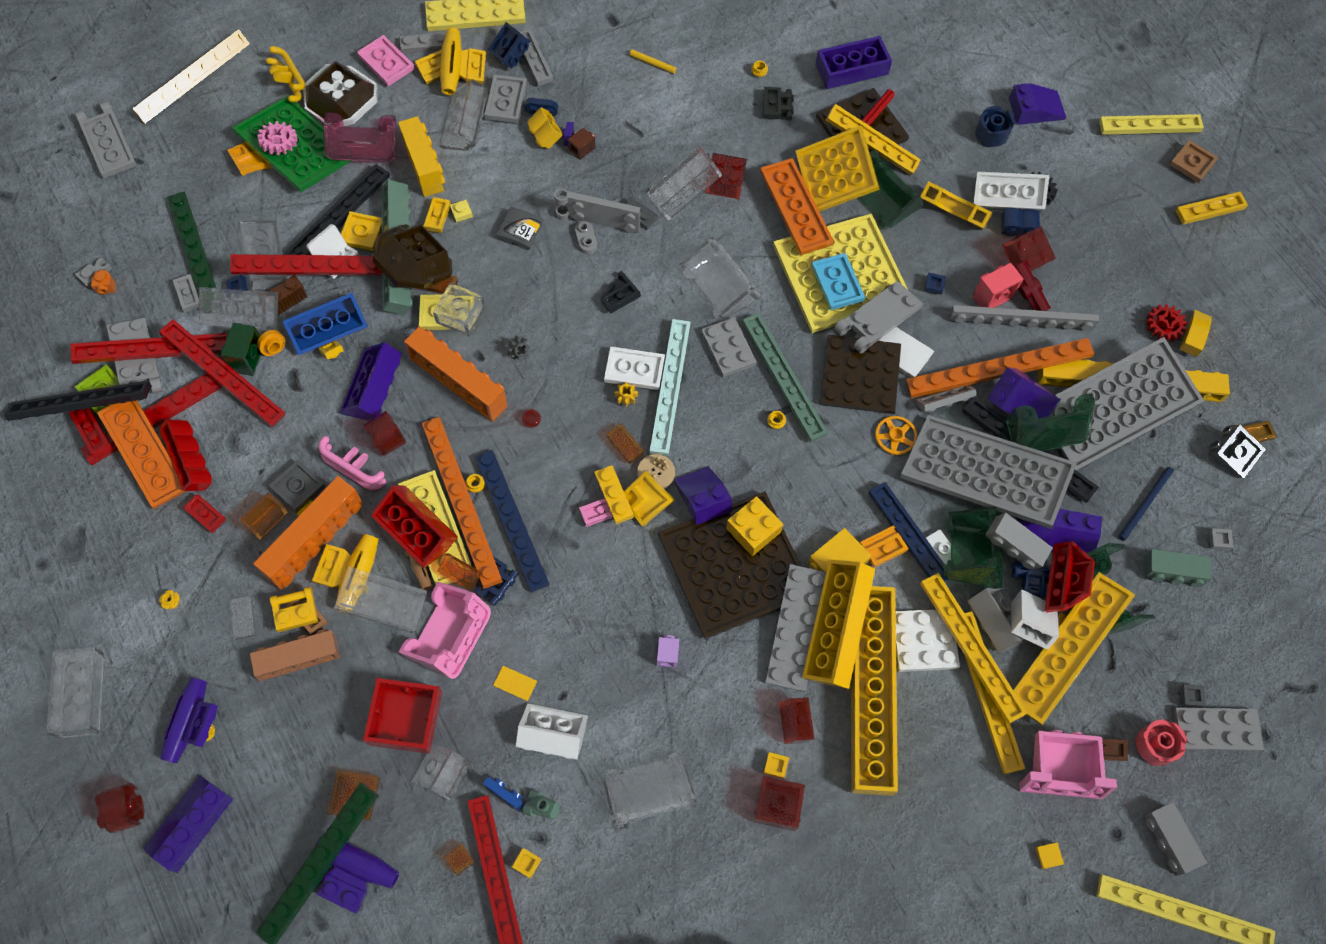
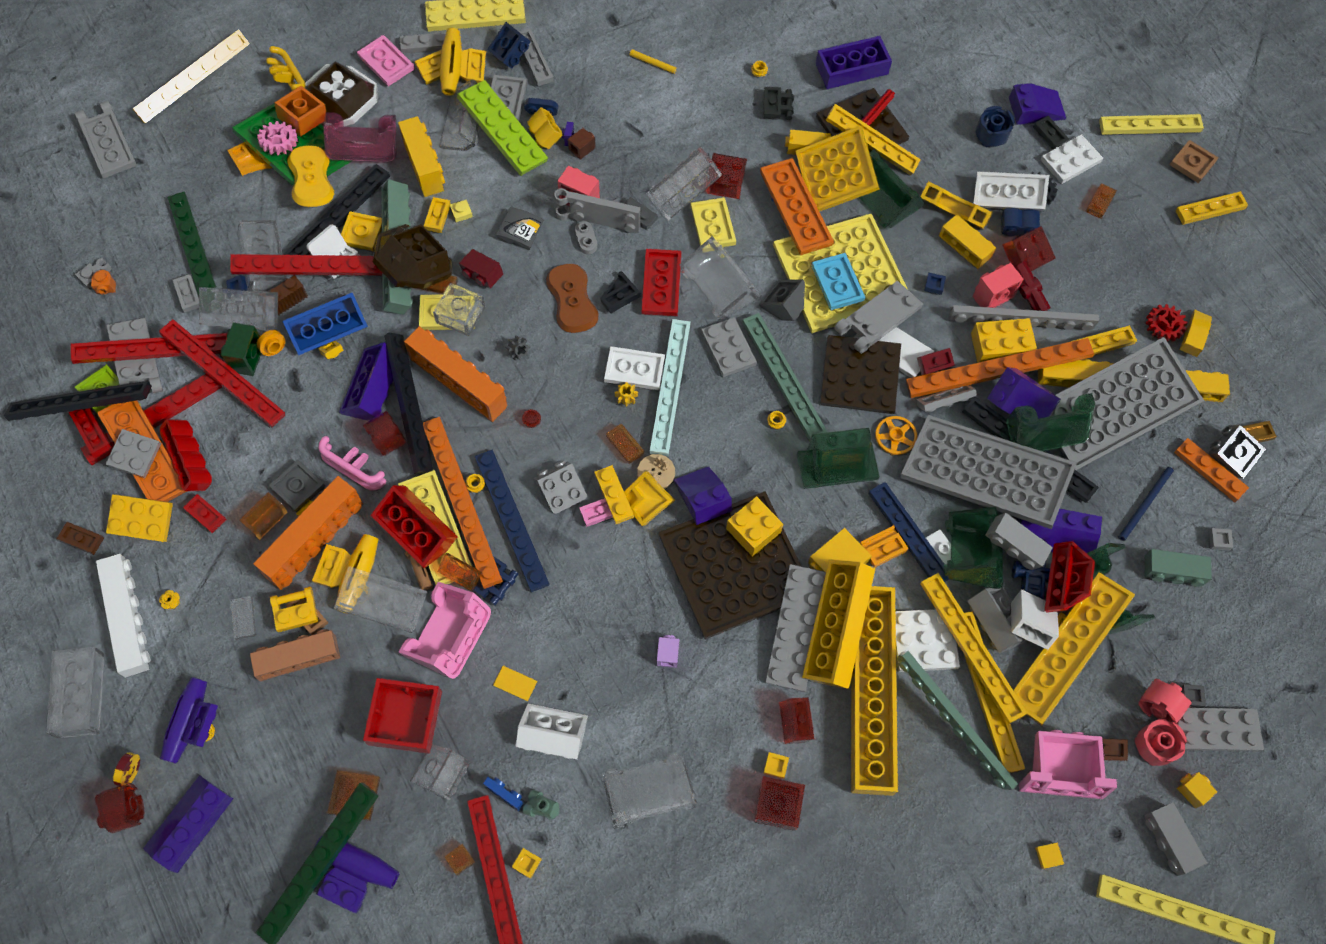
(80, 538): none -> reddish brown plate
(122, 615): none -> white brick
(126, 769): none -> piece
(133, 453): none -> light grey plate
(139, 518): none -> yellow plate
(300, 110): none -> orange brick
(311, 182): none -> yellow plate
(408, 404): none -> black plate
(481, 268): none -> dark red brick
(502, 127): none -> lime plate
(560, 486): none -> light grey bracket
(574, 307): none -> dark orange plate
(578, 182): none -> coral brick
(661, 282): none -> red plate
(713, 219): none -> light yellow plate
(785, 299): none -> dark grey slope
(800, 139): none -> yellow brick
(838, 459): none -> clear green windscreen
(935, 361): none -> dark red plate
(960, 726): none -> sand green plate
(967, 241): none -> yellow brick
(1002, 338): none -> yellow brick
(1051, 132): none -> pearl dark grey plate
(1071, 159): none -> white plate
(1101, 201): none -> clear orange plate
(1112, 340): none -> yellow plate
(1164, 701): none -> coral brick
(1196, 789): none -> yellow brick
(1211, 470): none -> orange plate

